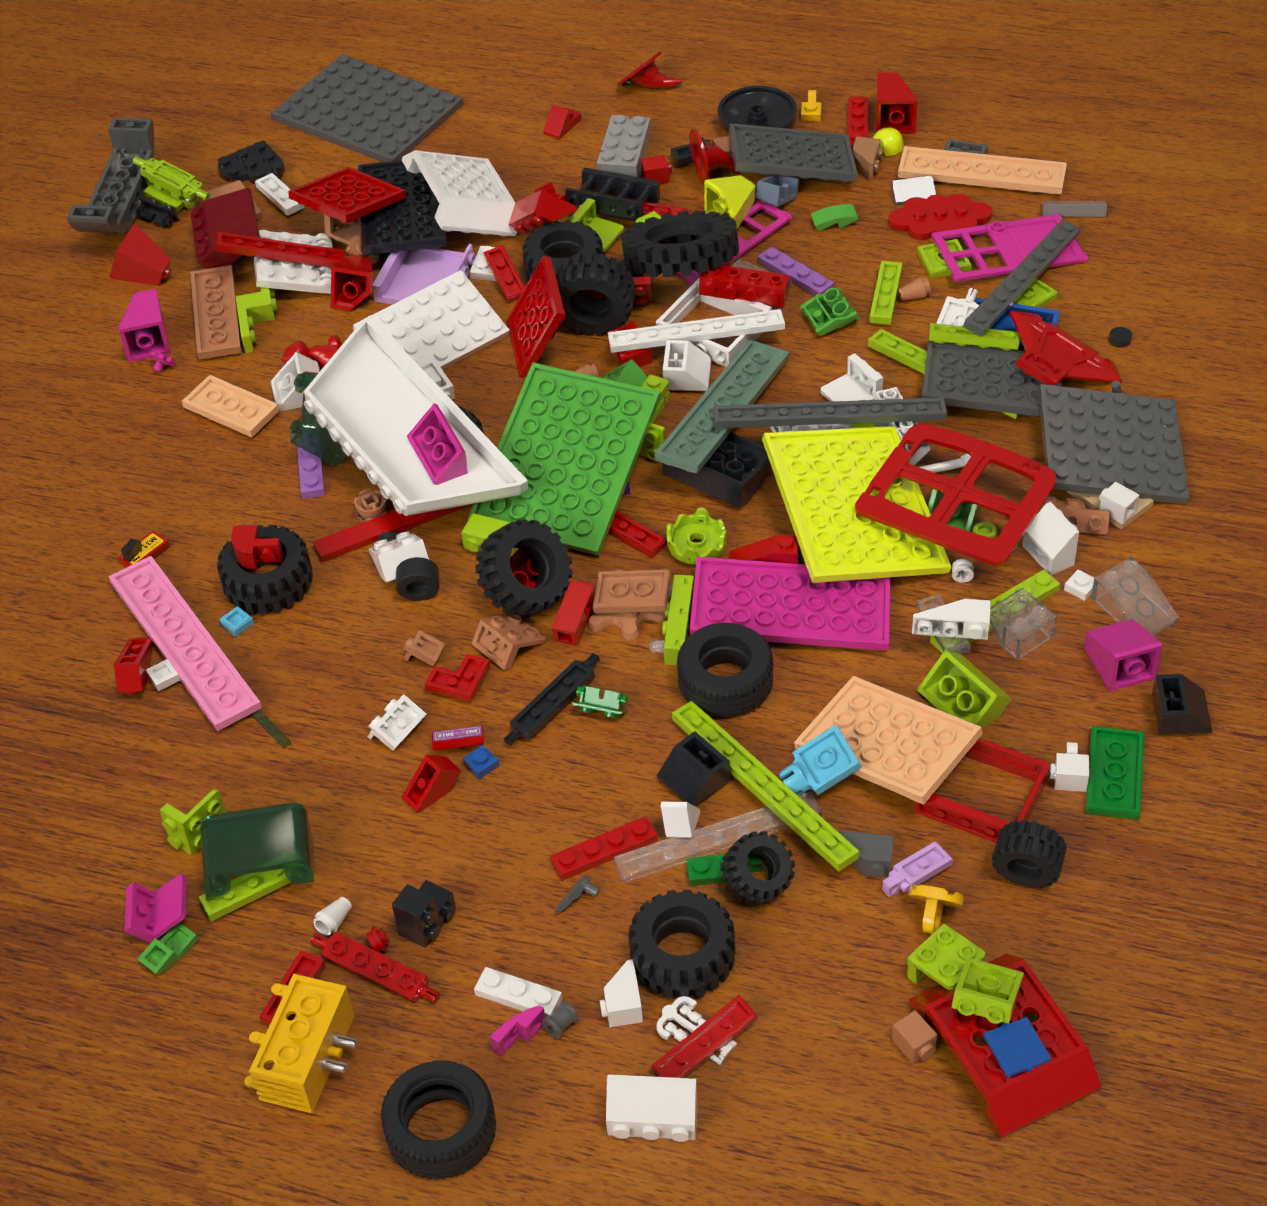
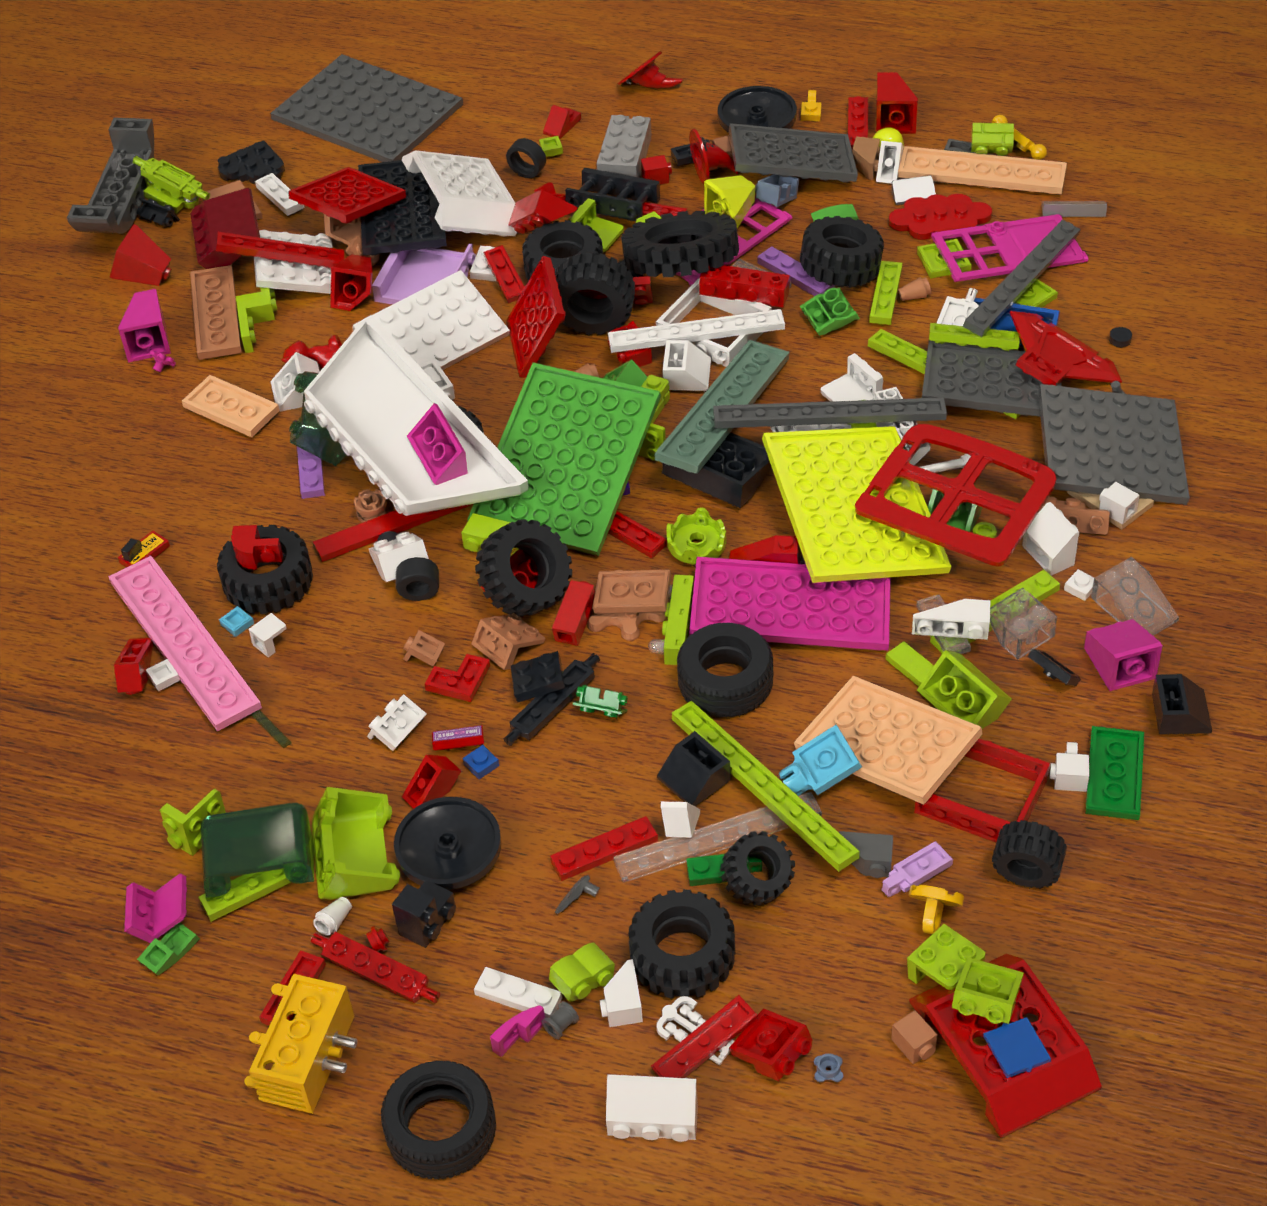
(264, 632): none -> white panel
(351, 844): none -> lime windscreen
(447, 842): none -> black dish
(521, 167): none -> black tyre
(537, 676): none -> black plate
(551, 146): none -> lime plate
(581, 972): none -> lime brick
(772, 1044): none -> red plate
(831, 1061): none -> sand blue plate
(841, 251): none -> black tyre
(889, 161): none -> white slope
(909, 662): none -> lime tile
(965, 575): white bush -> none
(992, 138): none -> lime brick
(1038, 151): none -> yellow plate
(1054, 668): none -> black plate

